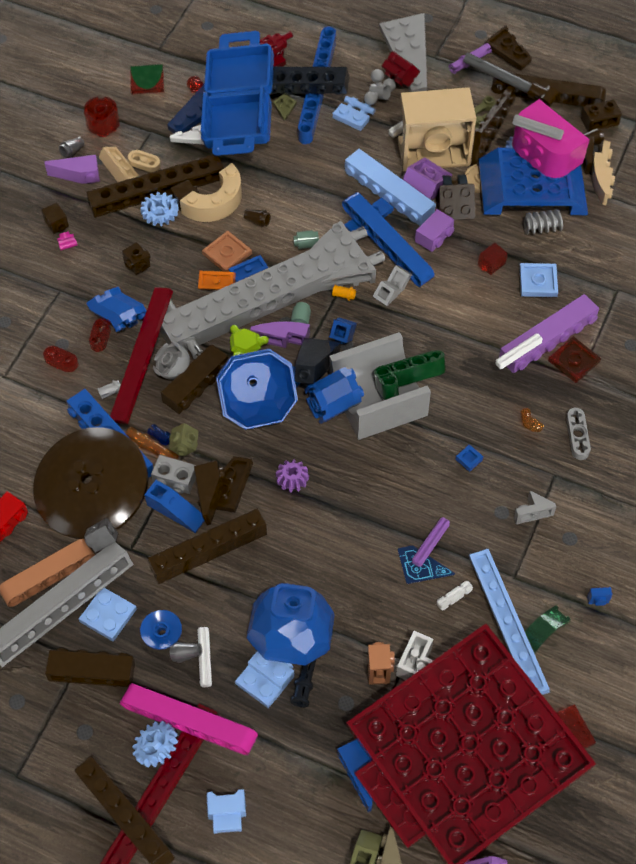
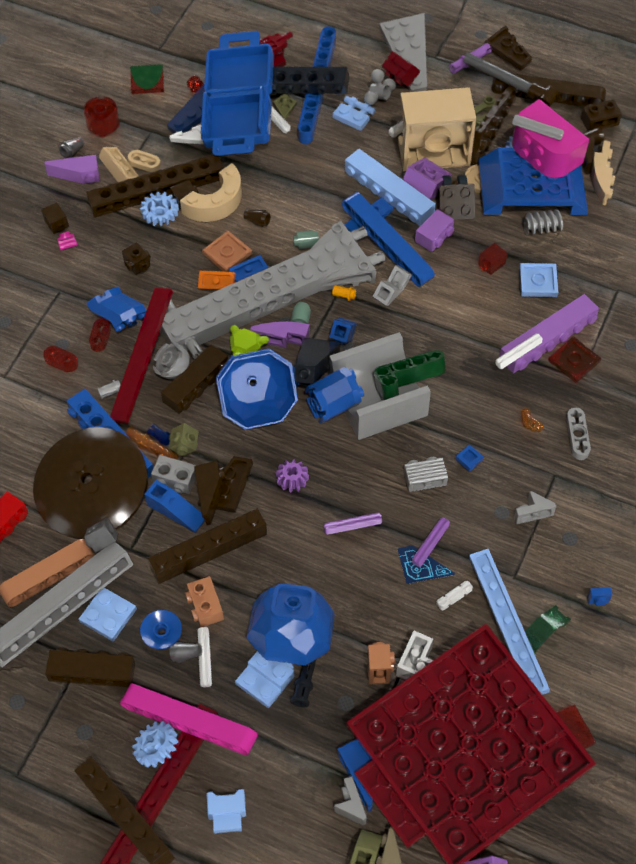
(205, 602): none -> nougat brick
(280, 121): none -> white axle
(352, 523): none -> medium lavender axle
(353, 808): none -> light grey slope
(425, 474): none -> light grey brick

